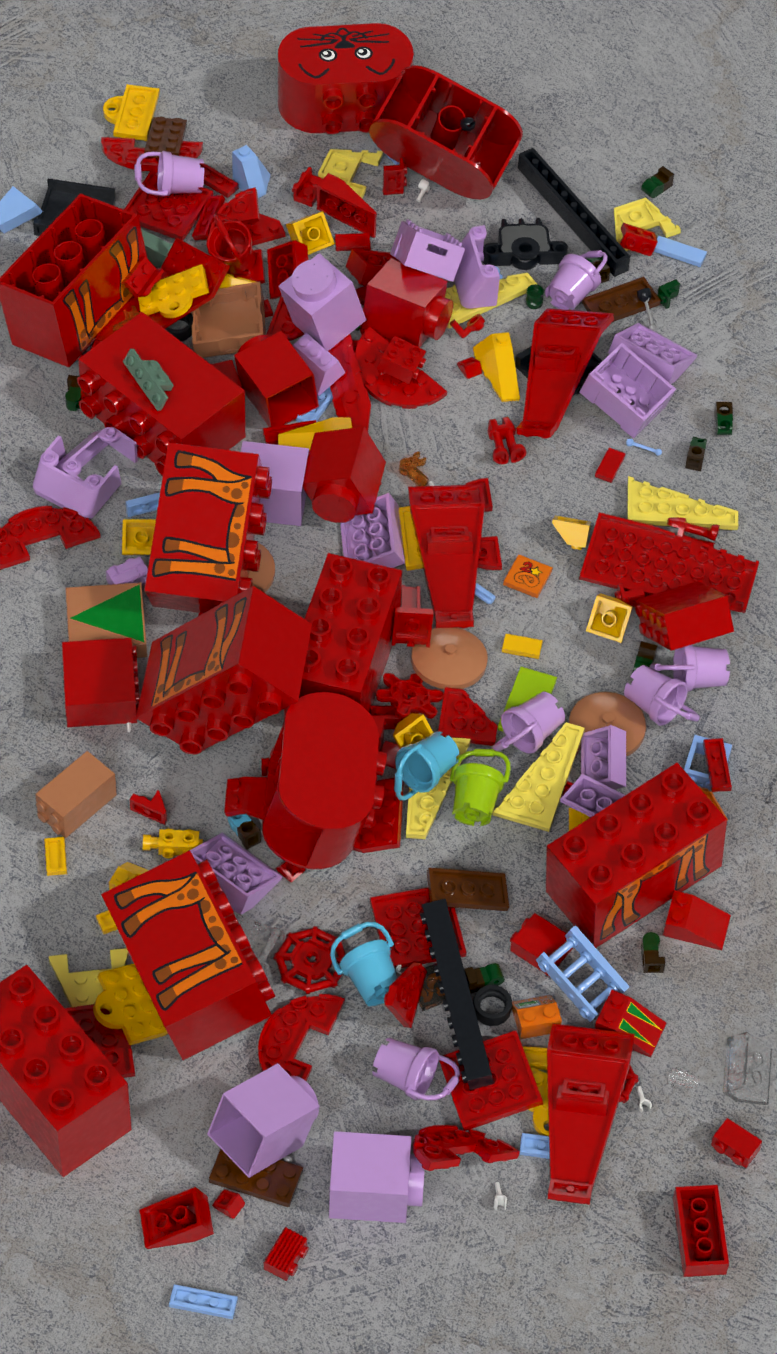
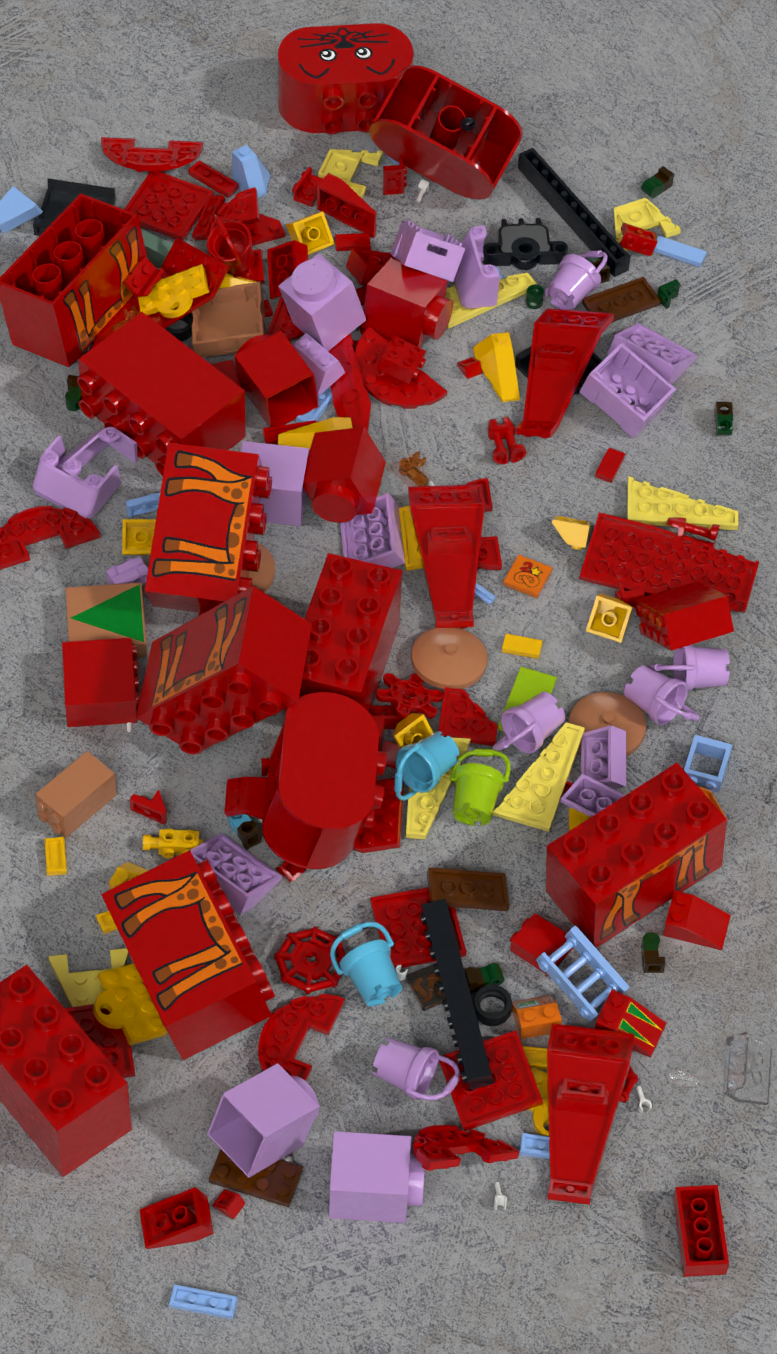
(132, 112): yellow plate -> none
(149, 377): sand green bracket -> none
(166, 135): reddish brown plate -> none
(175, 174): lavender piece -> none
(286, 1253): red brick -> none
(405, 994): red plate -> none
(411, 623): red bracket -> none
(474, 324): red plate -> none
(630, 442): light blue hinge -> none
(644, 295): hinge -> none
(646, 655): dark brown leg -> none
(696, 454): dark brown leg -> none
(717, 765): red tile -> none
(736, 1143): red brick -> none

